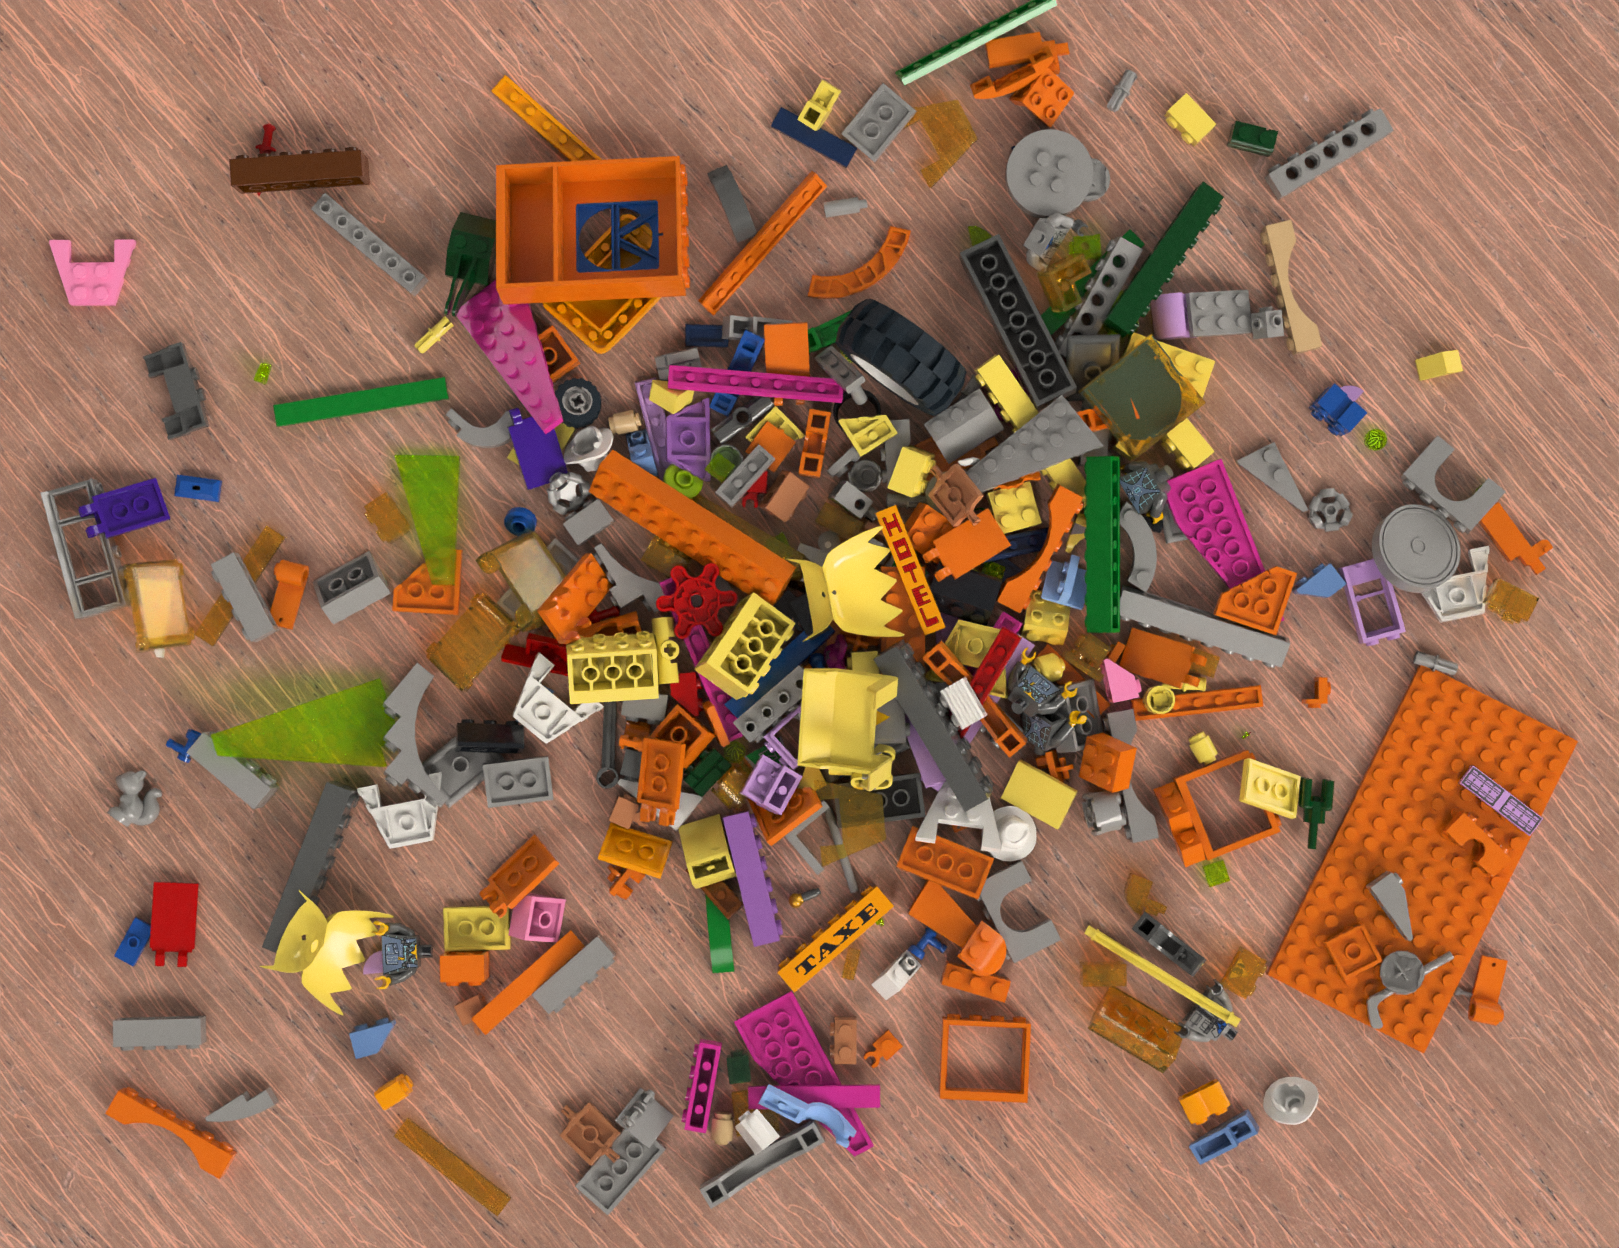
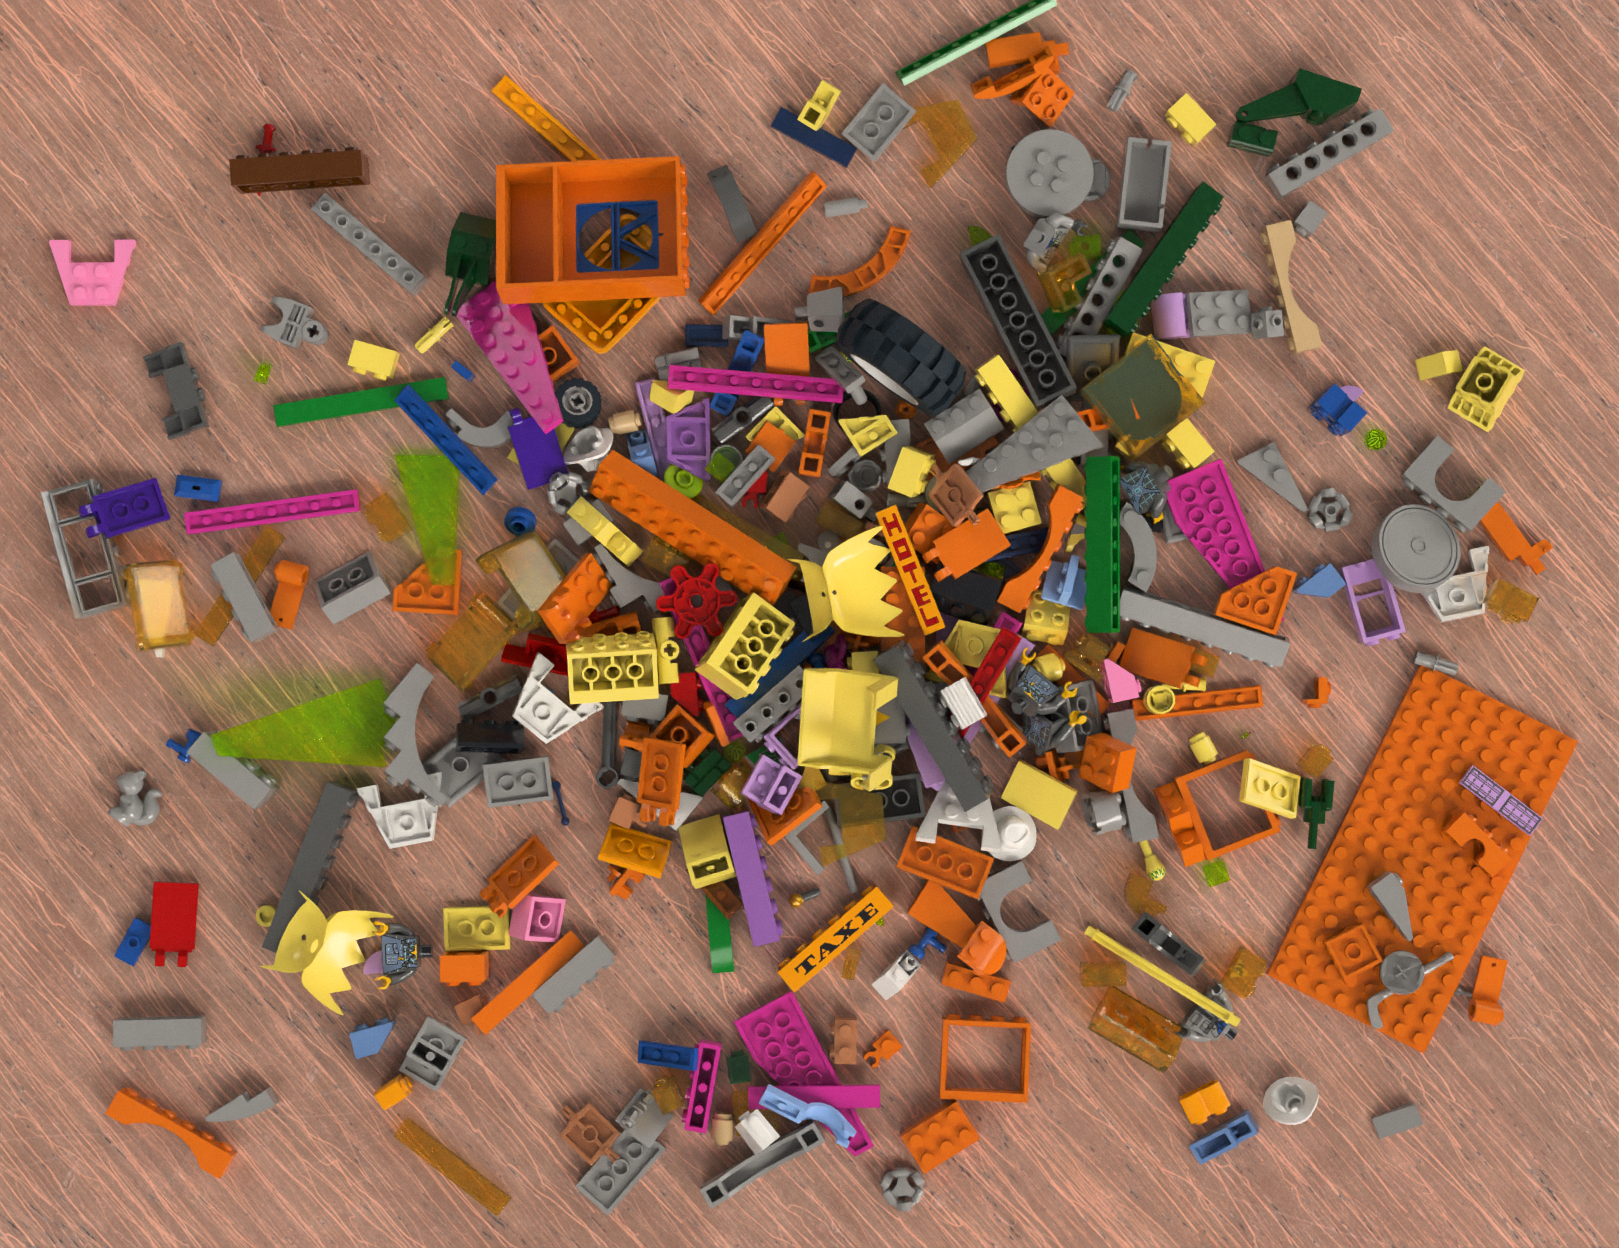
(265, 915): none -> light yellow tile
(272, 512): none -> dark pink plate
(295, 324): none -> light grey piece
(373, 359): none -> light yellow brick
(432, 1053): none -> light grey bracket
(445, 439): none -> blue tile
(464, 372): none -> blue tile
(477, 704): none -> dark grey piece
(557, 785): none -> dark blue hinge
(604, 531): none -> light yellow arch
(668, 1055): none -> blue tile
(668, 1094): none -> clear yellow brick
(823, 310): none -> light grey torso
(899, 410): none -> orange plate
(902, 1188): none -> light grey piece
(939, 1135): none -> orange brick
(1074, 758): none -> orange tile
(1143, 185): none -> light grey piece
(1154, 867): none -> light yellow piece
(1307, 96): none -> dark green slope
(1308, 219): none -> light grey brick
(1315, 760): none -> clear yellow brick
(1397, 1120): none -> light grey slope
(1485, 388): none -> light yellow slope

